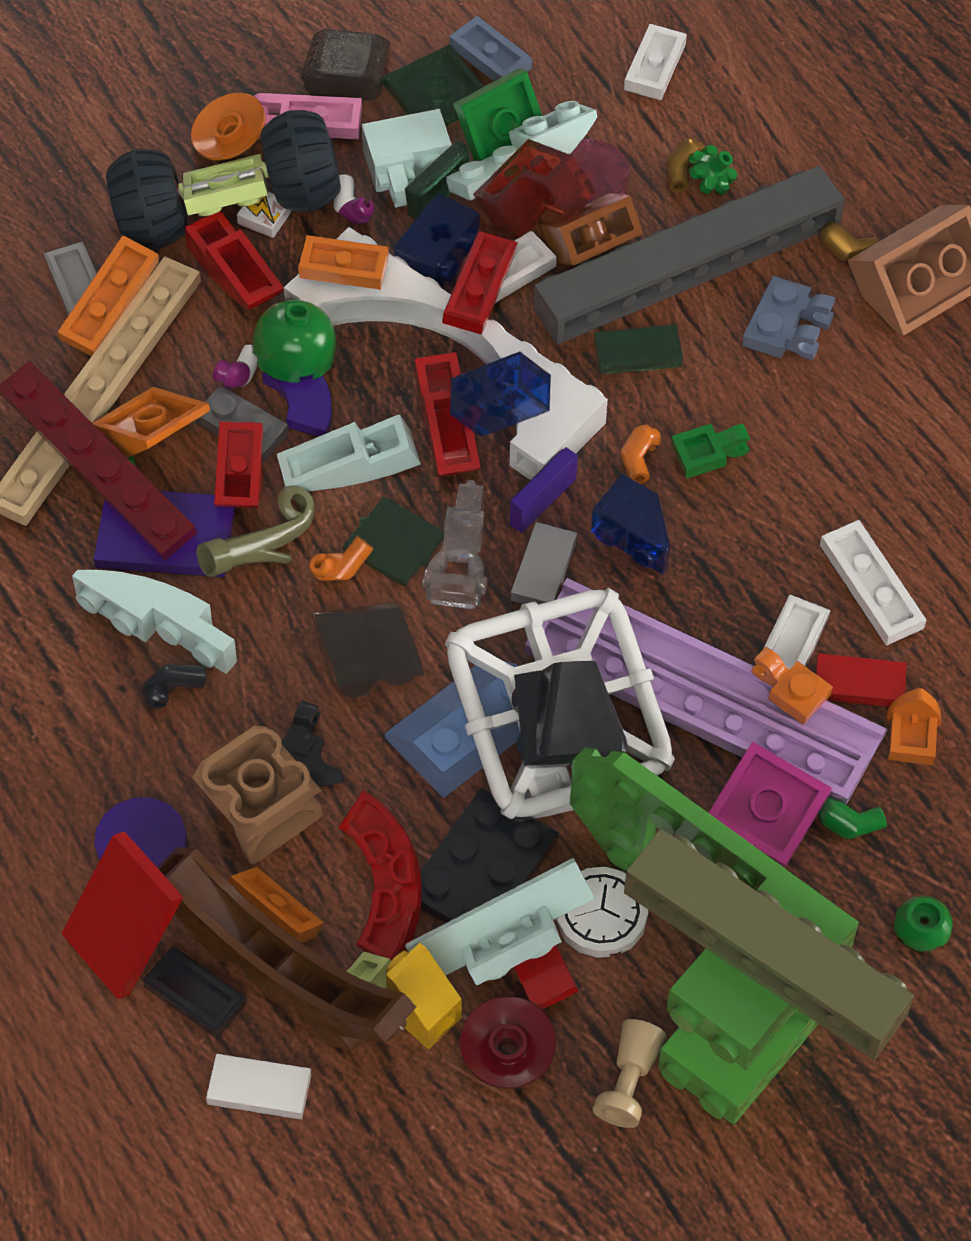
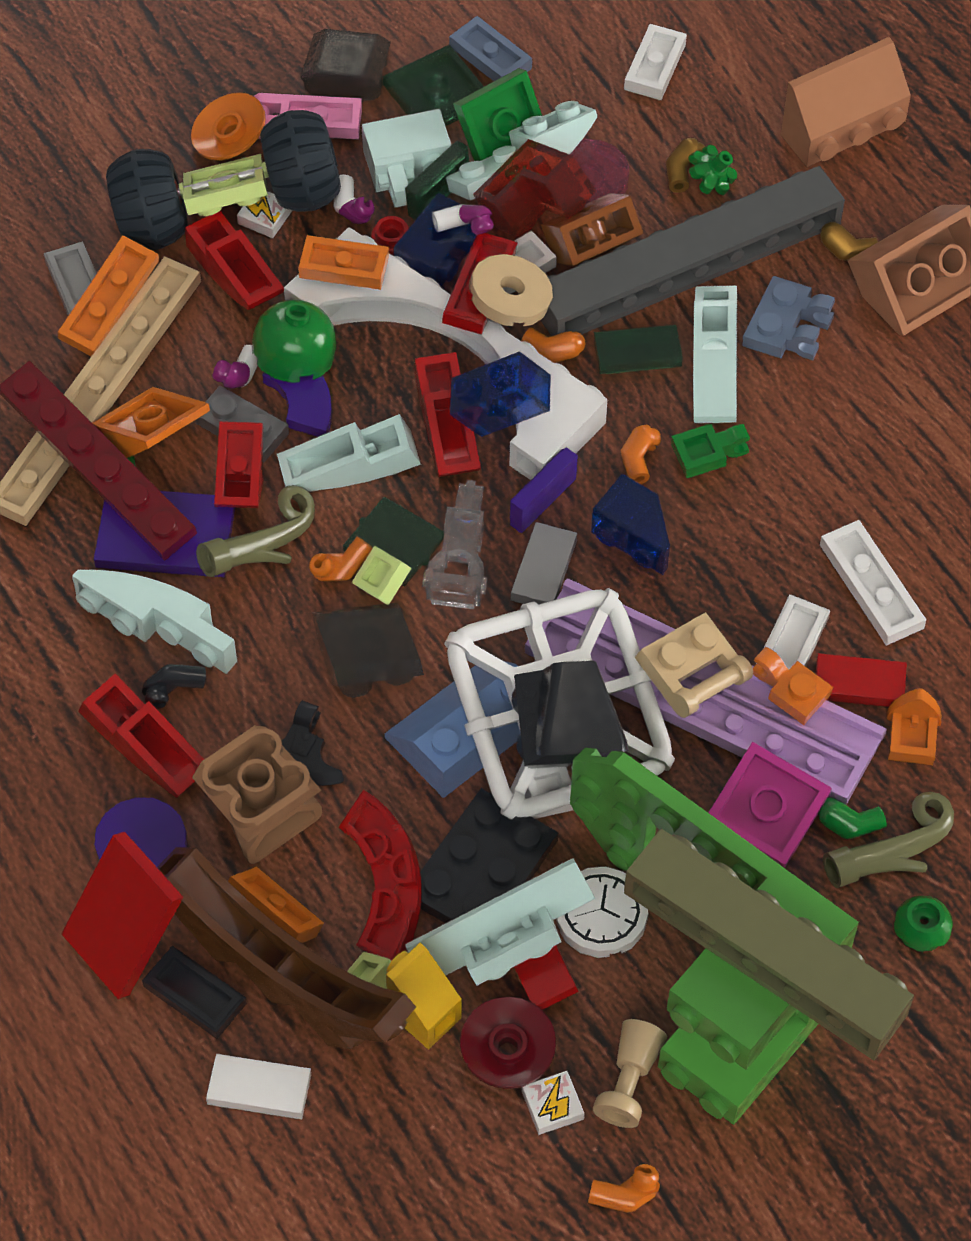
(142, 735): none -> red slope
(381, 575): none -> yellowish green plate
(389, 232): none -> red plate
(461, 215): none -> arm
(515, 273): none -> tan tile
(553, 1102): none -> tile
(556, 347): none -> orange arm
(628, 1195): none -> orange arm
(684, 654): none -> tan plate
(715, 354): none -> light aqua slope
(845, 103): none -> nougat slope
(891, 854): none -> olive plant

